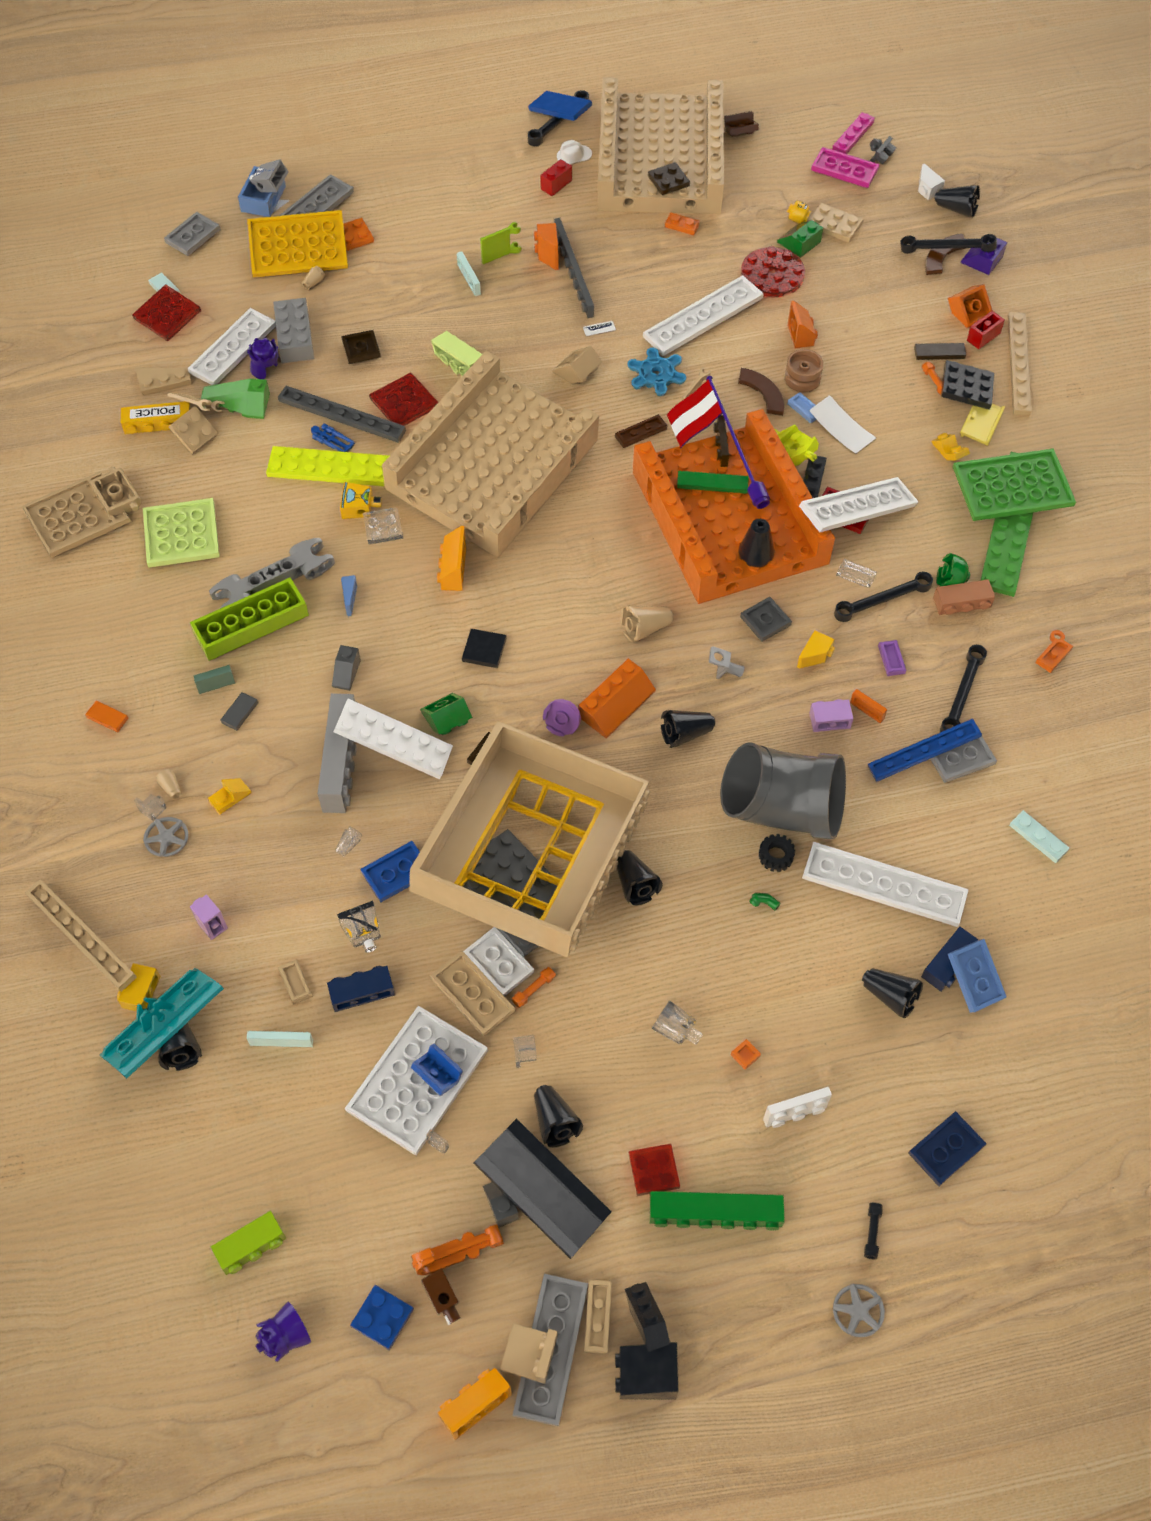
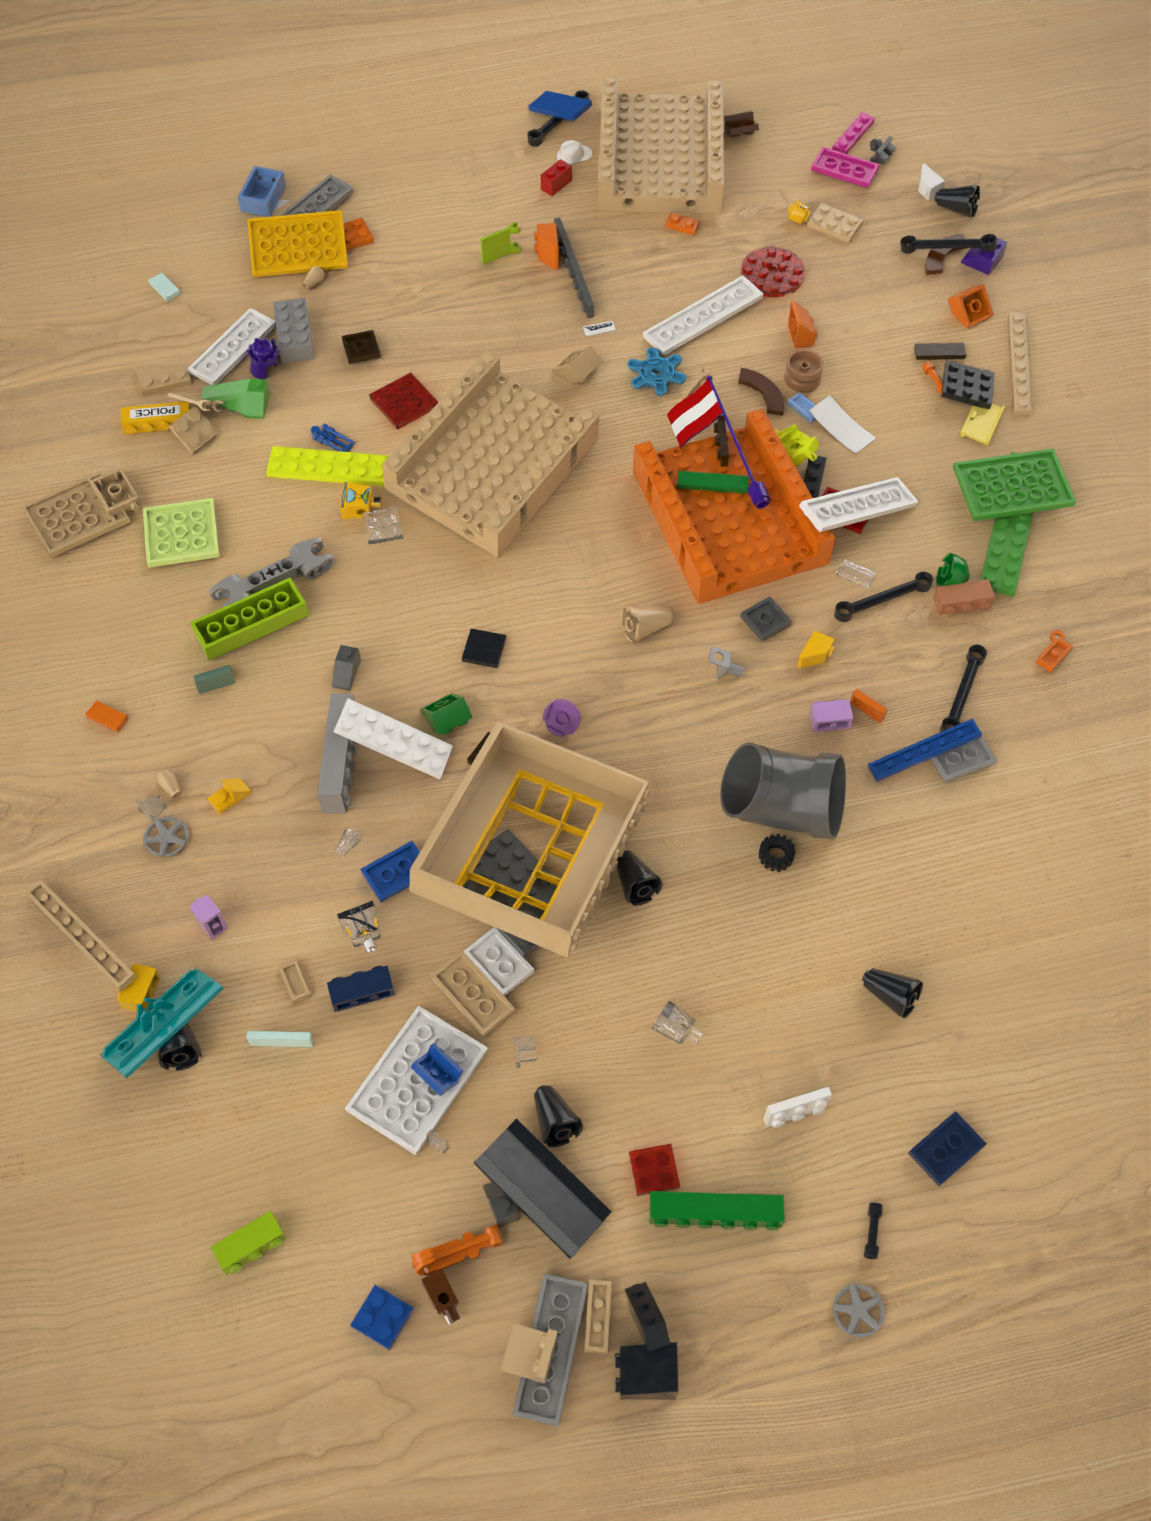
(166, 312): clear red plate -> none
(192, 233): light grey plate -> none
(239, 711): dark grey tile -> none
(269, 176): light grey torso -> none
(282, 1333): dark purple hat -> none
(342, 414): dark grey plate -> none
(349, 588): medium blue slope -> none
(453, 560): light orange slope -> none
(455, 352): yellowish green wedge -> none
(468, 273): light aqua tile -> none
(474, 1402): light orange slope -> none
(546, 975): orange bar -> none
(616, 698): orange slope -> none
(641, 431): reddish brown tile -> none
(668, 178): dark brown plate -> none
(685, 726): black cone -> none
(745, 1054): orange plate -> none
(757, 544): black cone -> none
(764, 898): green arm -> none
(802, 238): green slope -> none
(885, 884): white plate -> none
(892, 658): medium lavender tile -> none
(940, 971): dark blue brick -> none
(948, 447): yellow slope -> none
(977, 975): medium blue plate -> none
(985, 329): red brick -> none
(1039, 836): light aqua plate -> none

